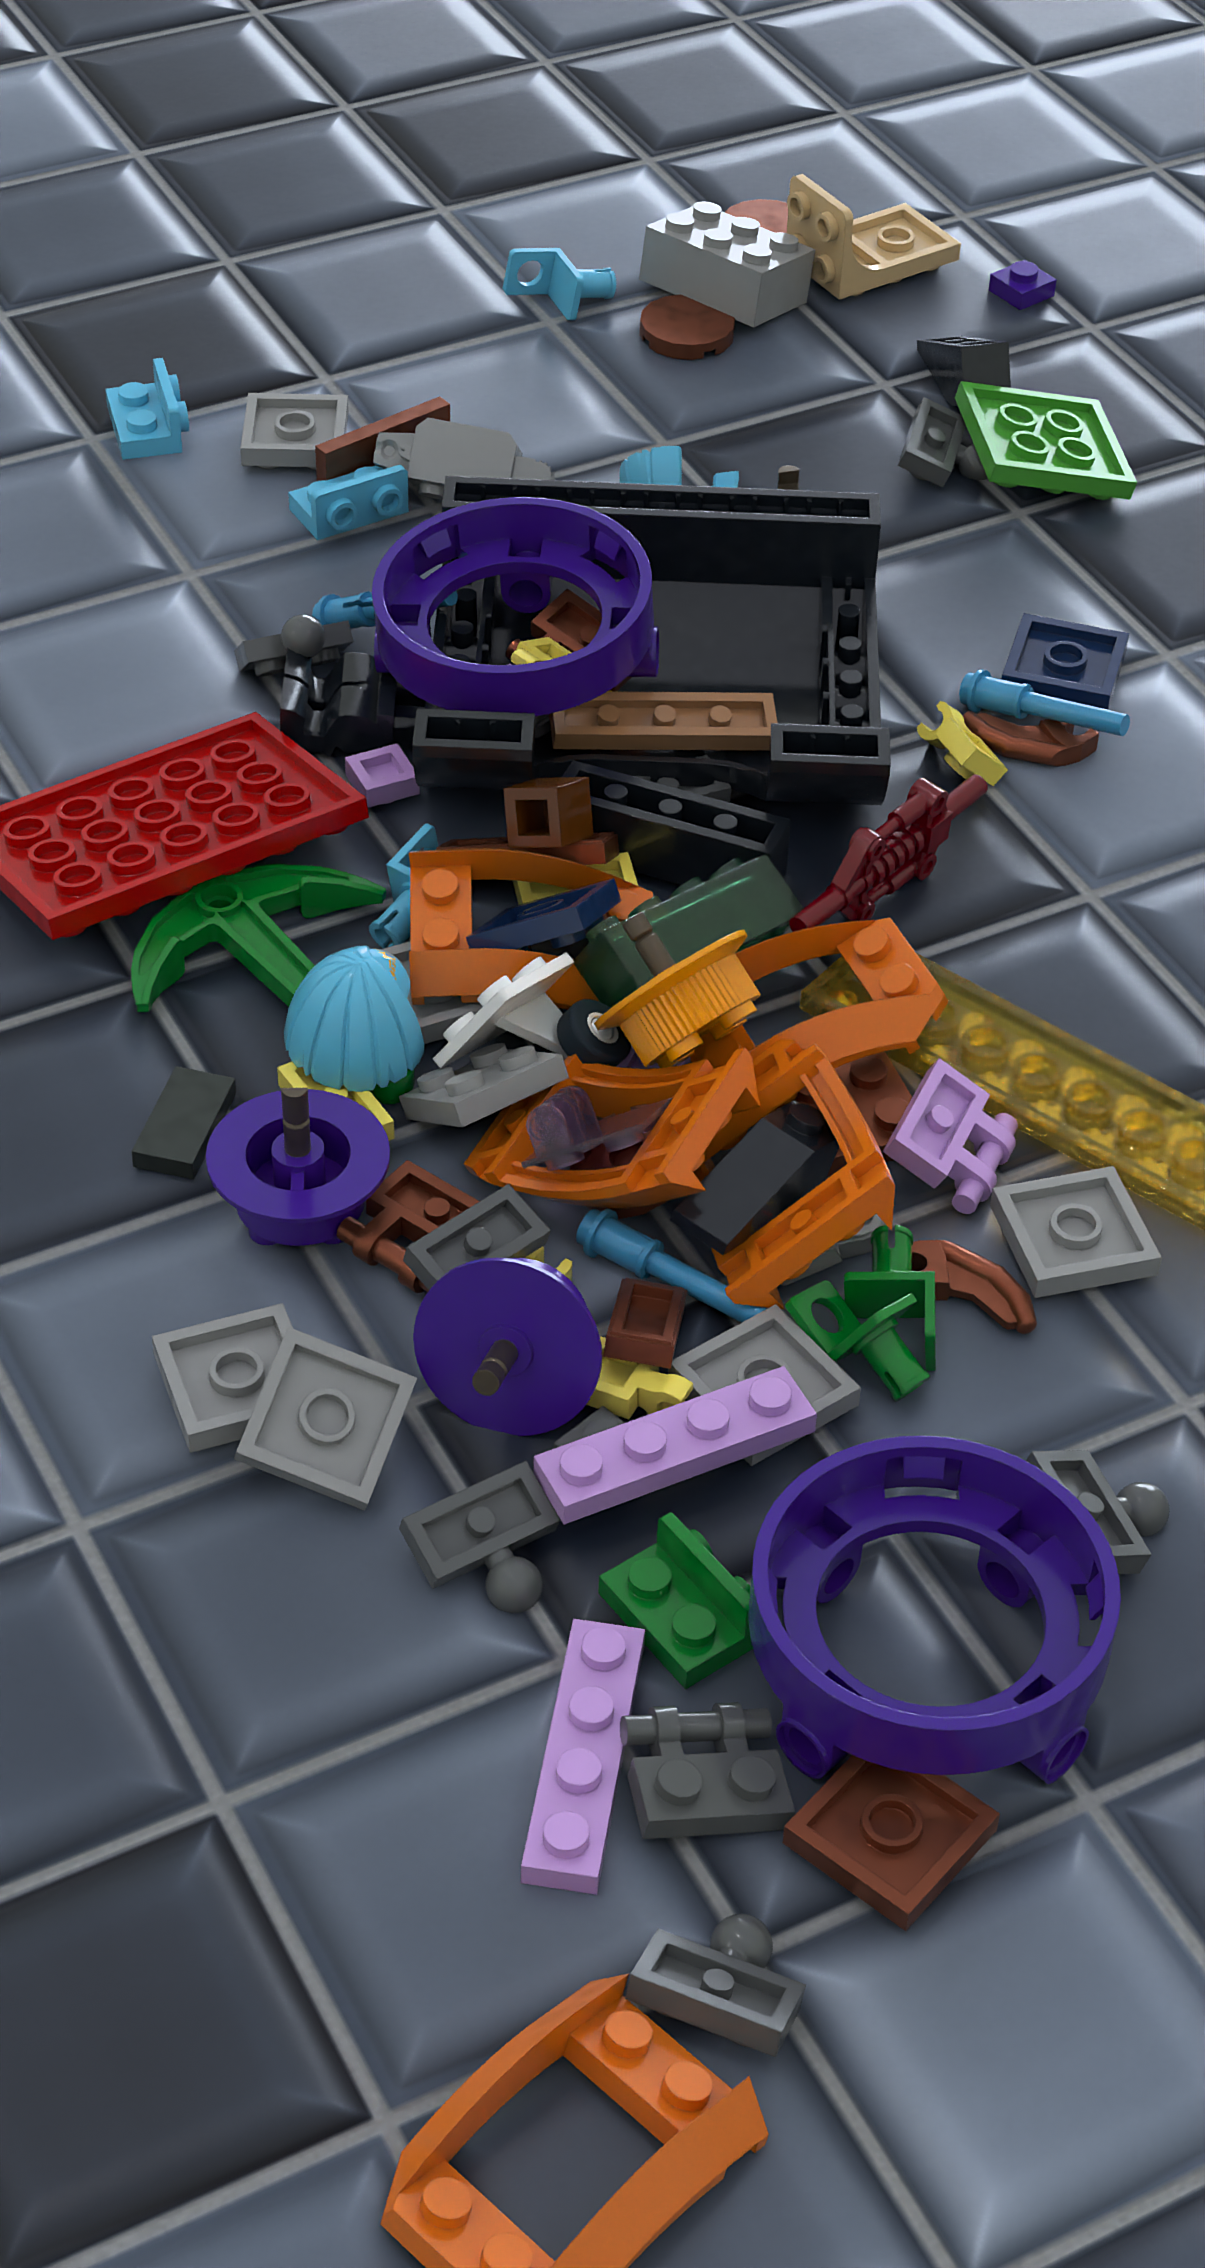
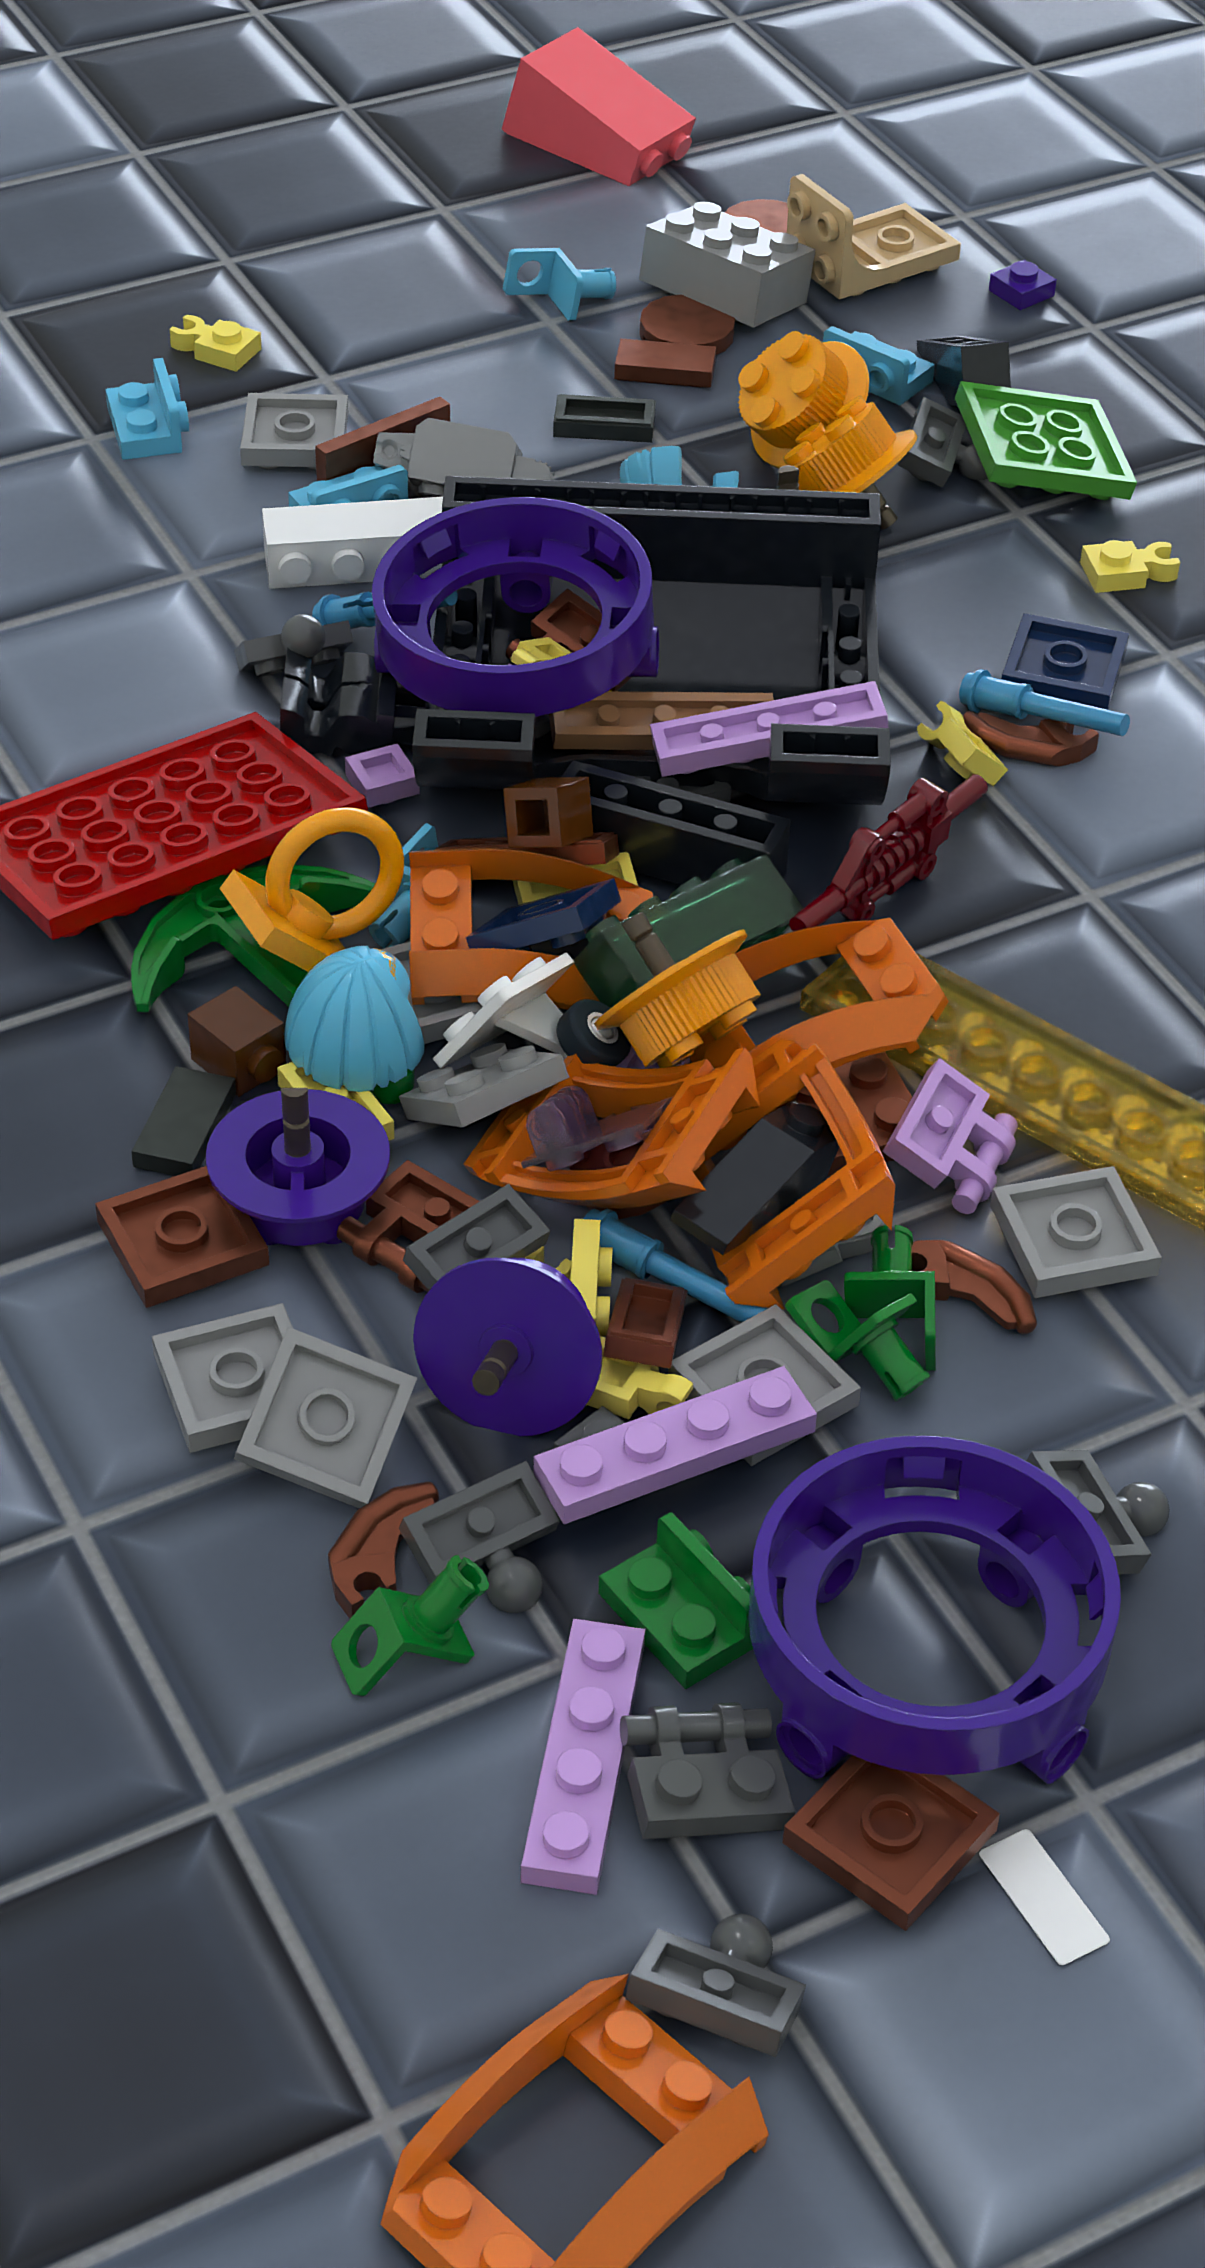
(180, 1237): none -> copper plate
(221, 344): none -> light yellow plate
(237, 1039): none -> reddish brown brick
(294, 923): none -> light orange tile
(337, 540): none -> white brick
(369, 1543): none -> copper piece
(412, 1624): none -> green bracket
(592, 1269): none -> light yellow plate
(595, 111): none -> coral slope
(604, 418): none -> pearl dark grey tile
(665, 363): none -> copper tile
(744, 731): none -> lavender plate
(795, 387): none -> light orange piece
(850, 453): none -> light orange piece
(892, 371): none -> medium azure bracket
(1044, 1897): none -> white sticker
(1123, 567): none -> light yellow plate

